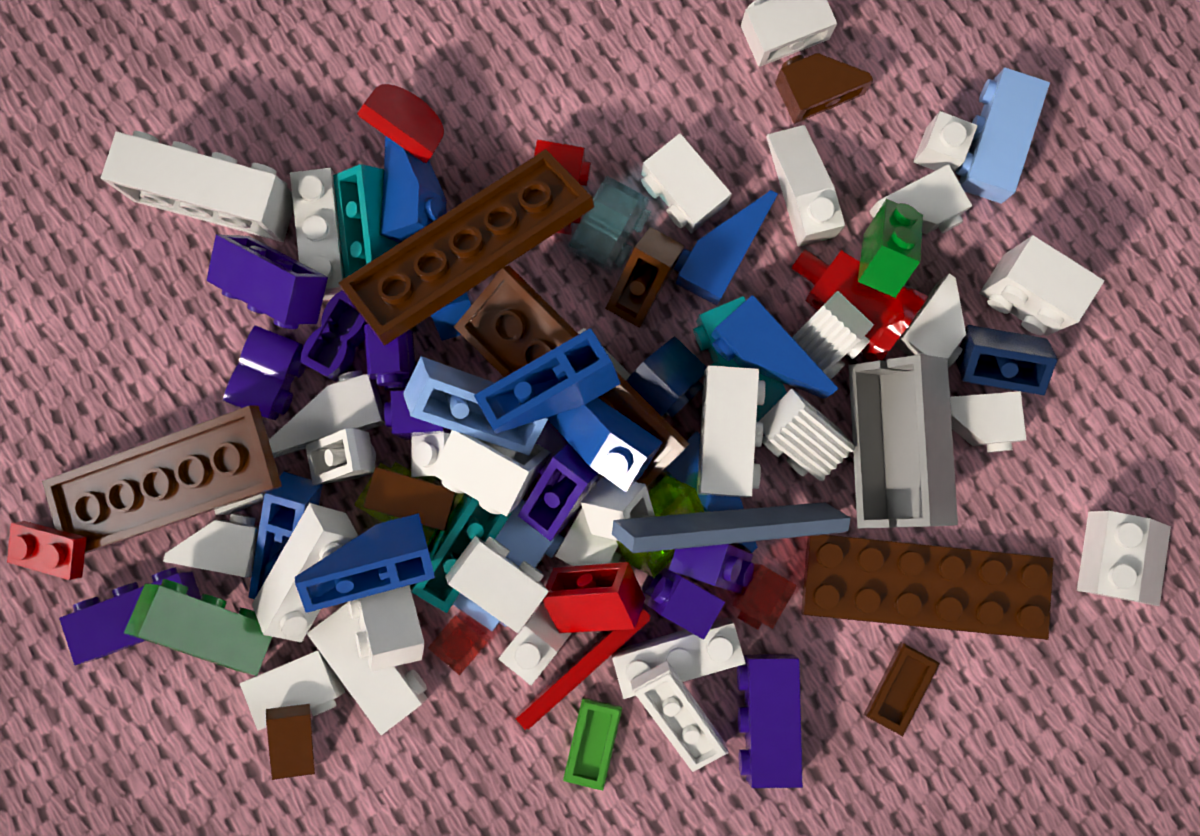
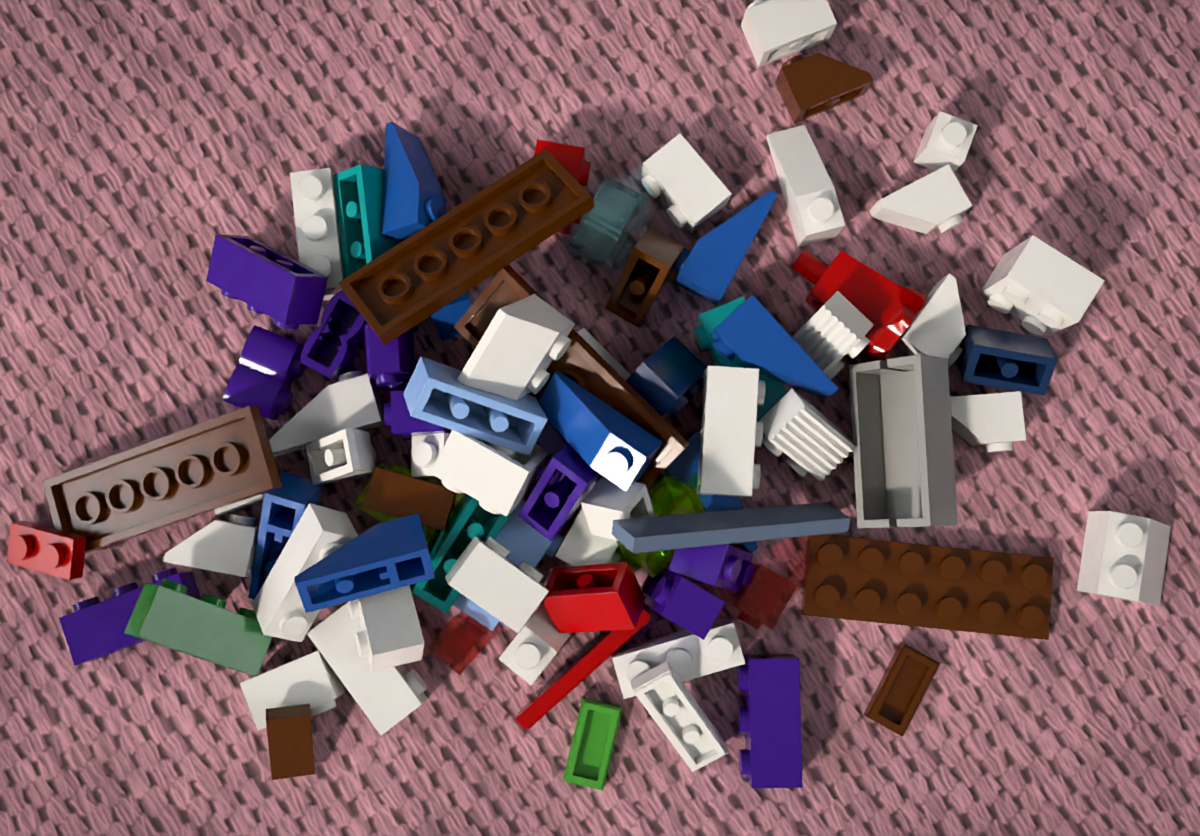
(199, 185): white brick -> none
(404, 120): red tile -> none
(518, 349): none -> white slope
(550, 384): blue slope -> none
(891, 248): green brick -> none
(1002, 134): light blue brick -> none

